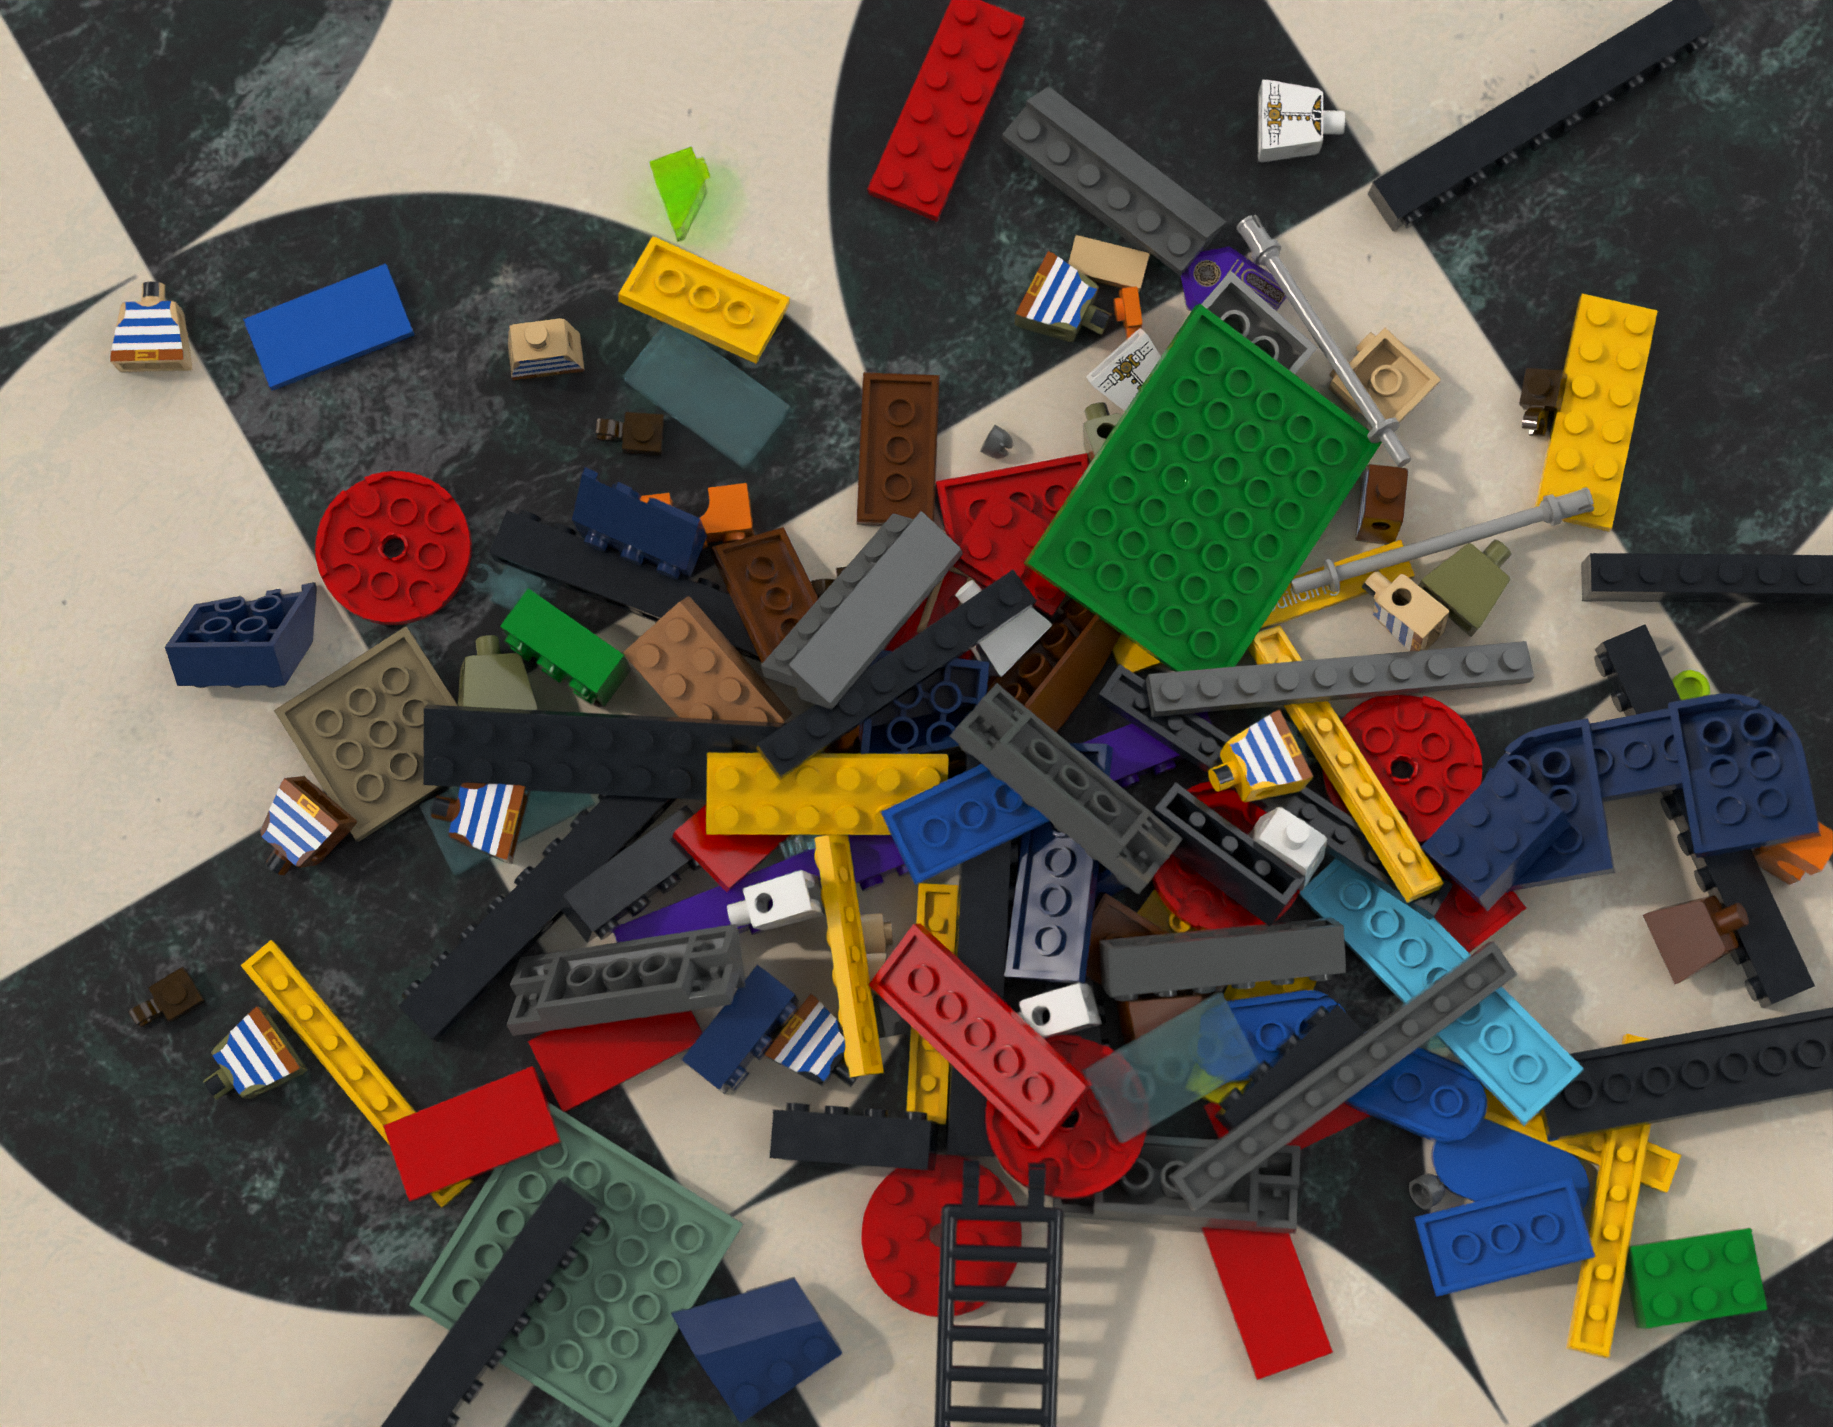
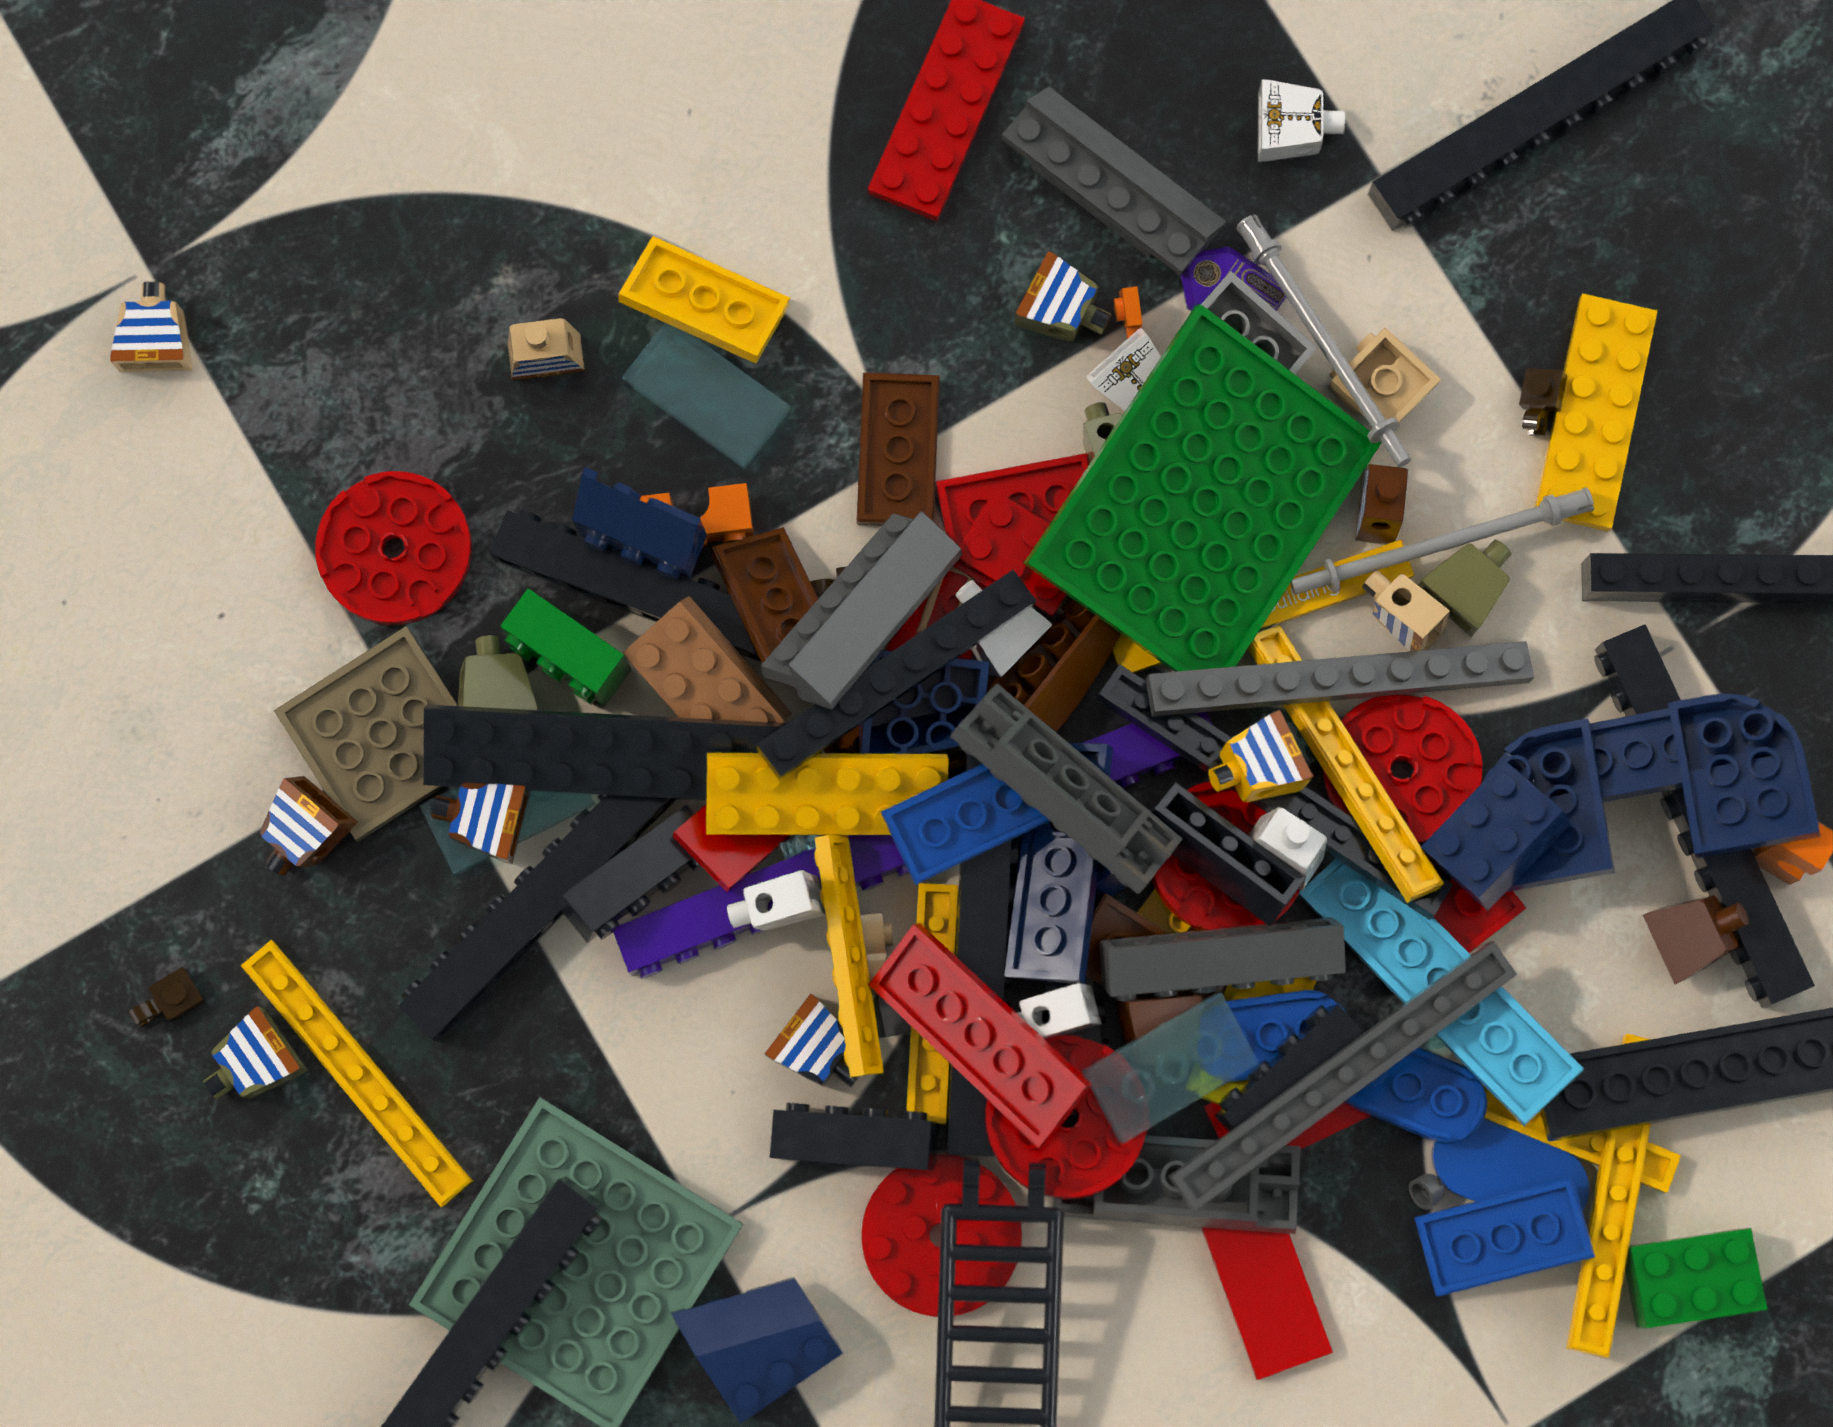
(244, 640): dark blue wedge -> none
(329, 327): blue tile -> none
(472, 1134): red tile -> none
(507, 587): clear light blue plate -> none
(601, 1056): red tile -> none
(626, 980): dark grey slope -> none
(639, 433): dark brown plate -> none
(681, 187): clear neon green slope -> none
(742, 1031): dark blue brick -> none
(996, 442): dark grey hinge -> none
(1108, 262): tan tile -> none
(1691, 684): lime tile -> none

